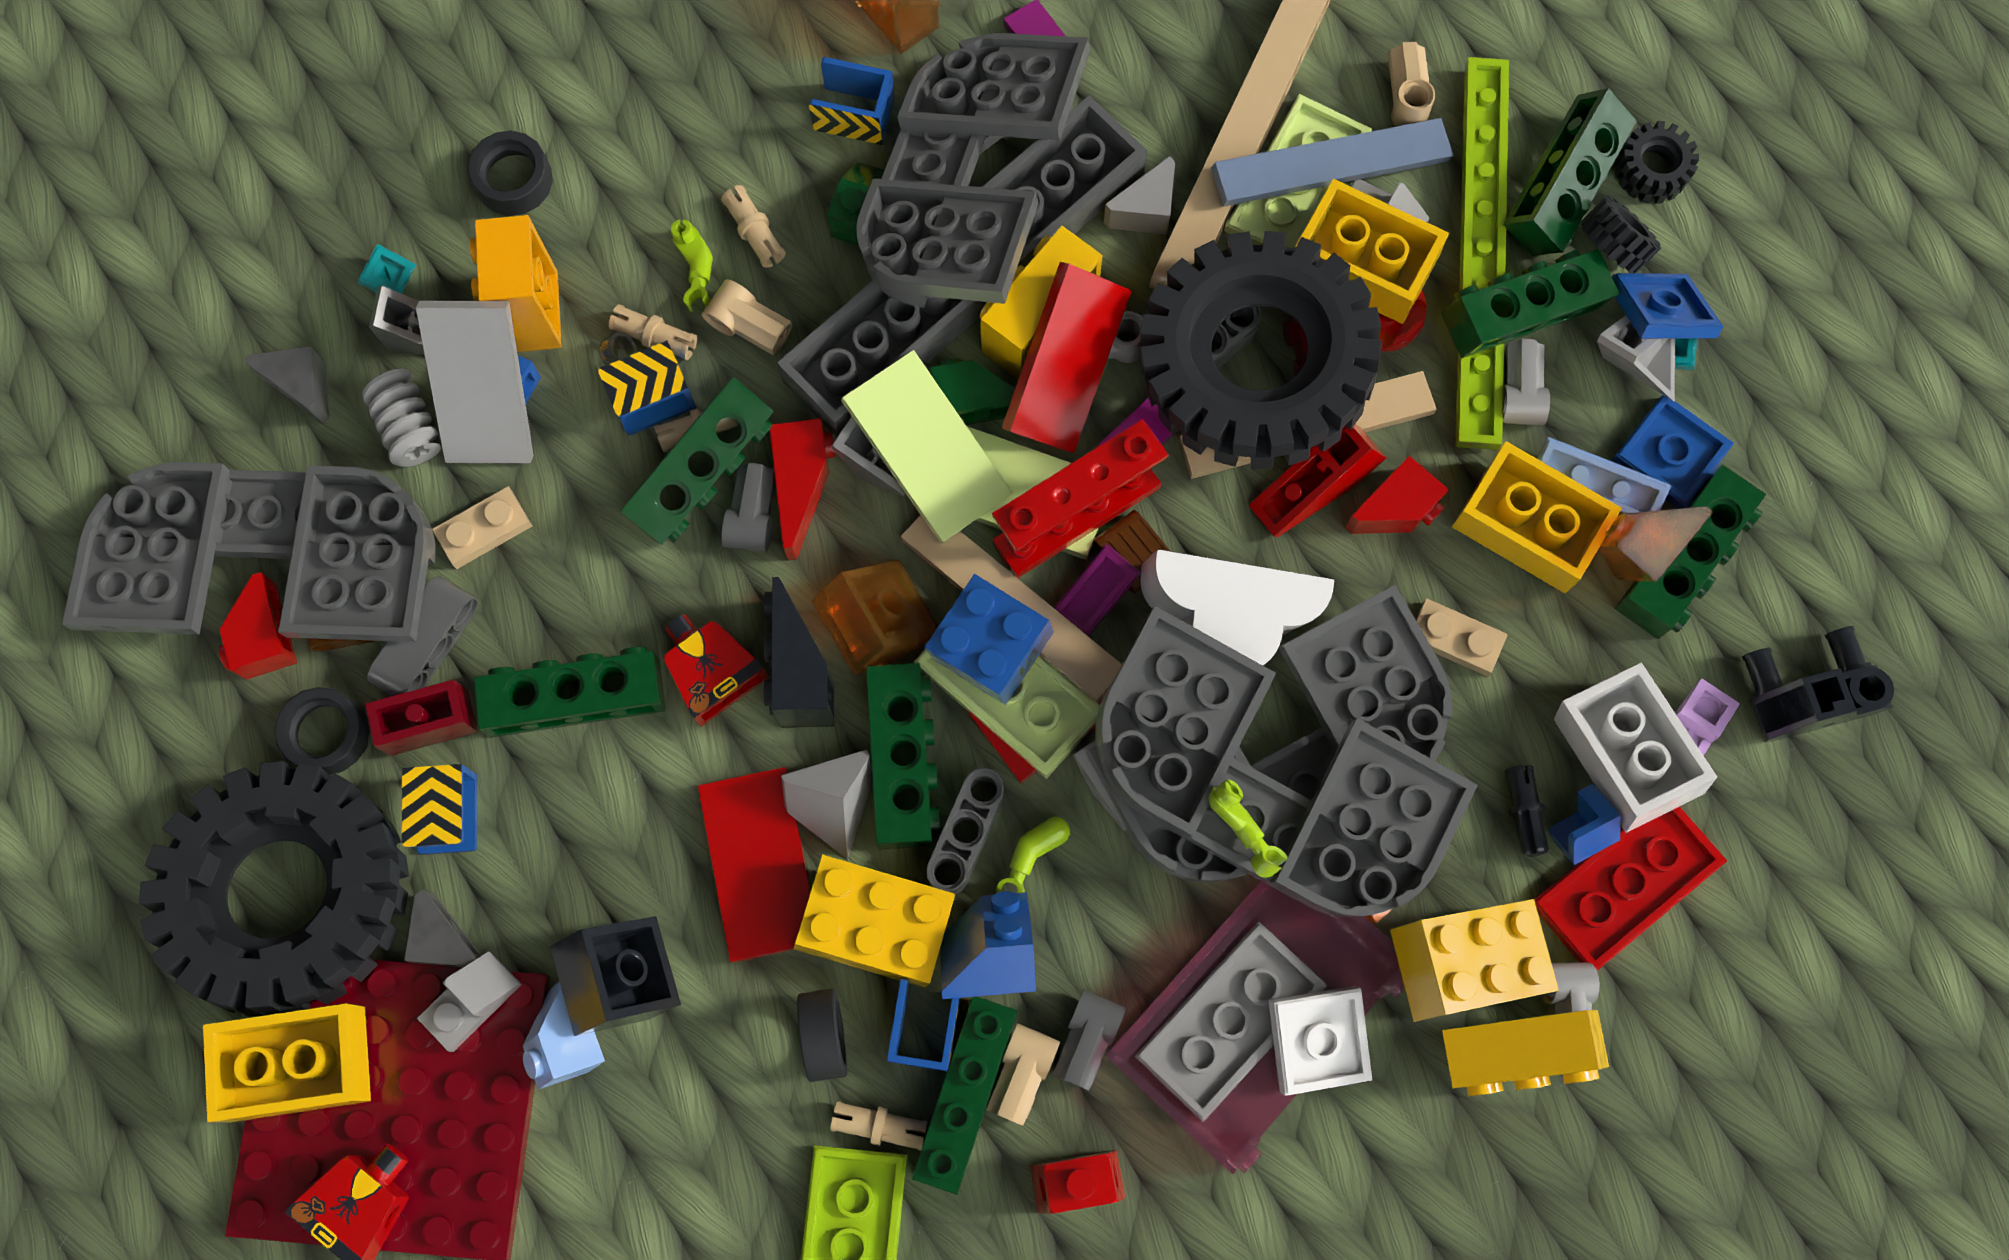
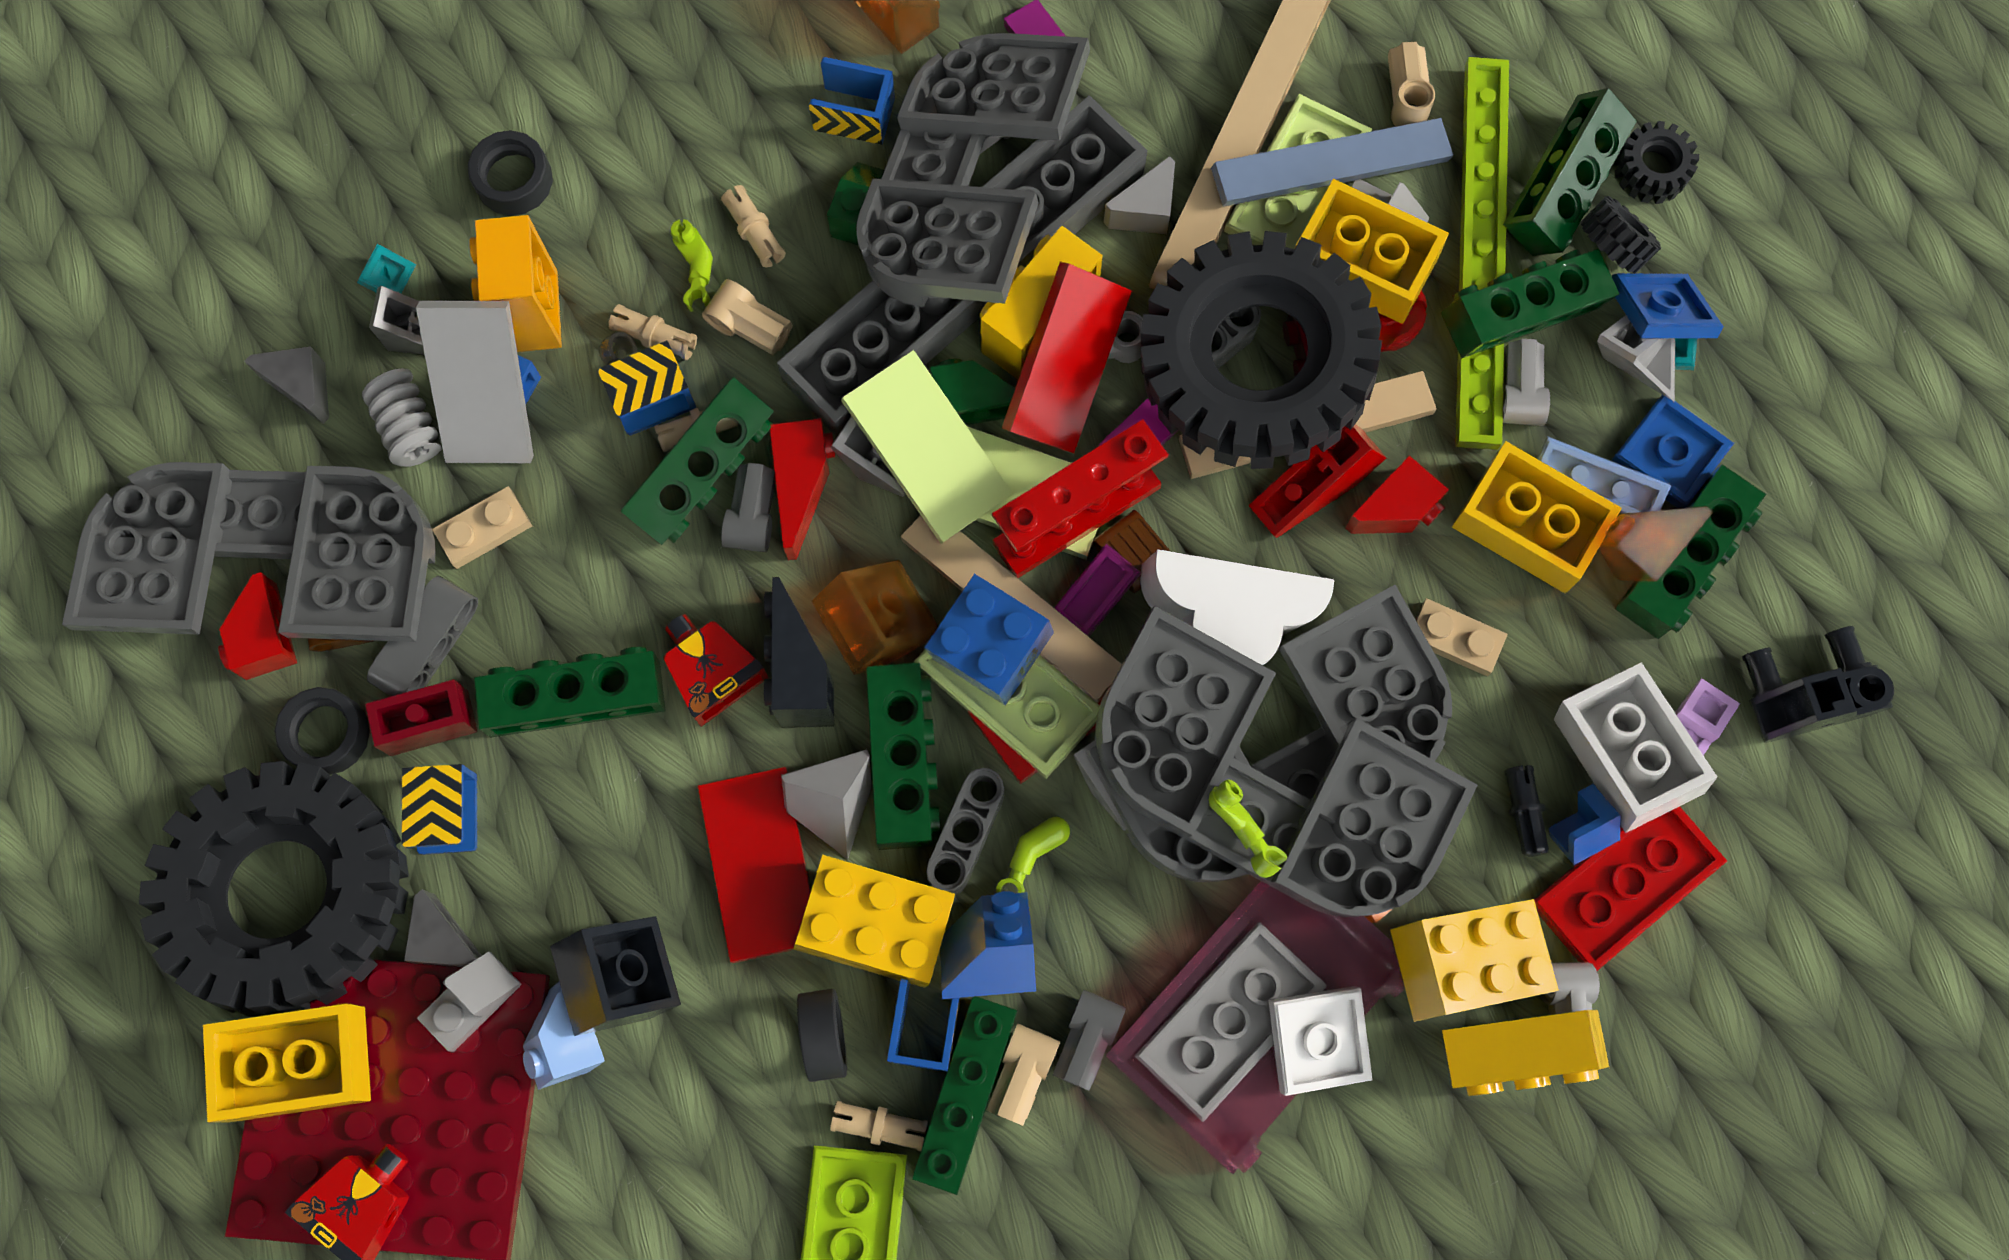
(1077, 1182): red torso -> none

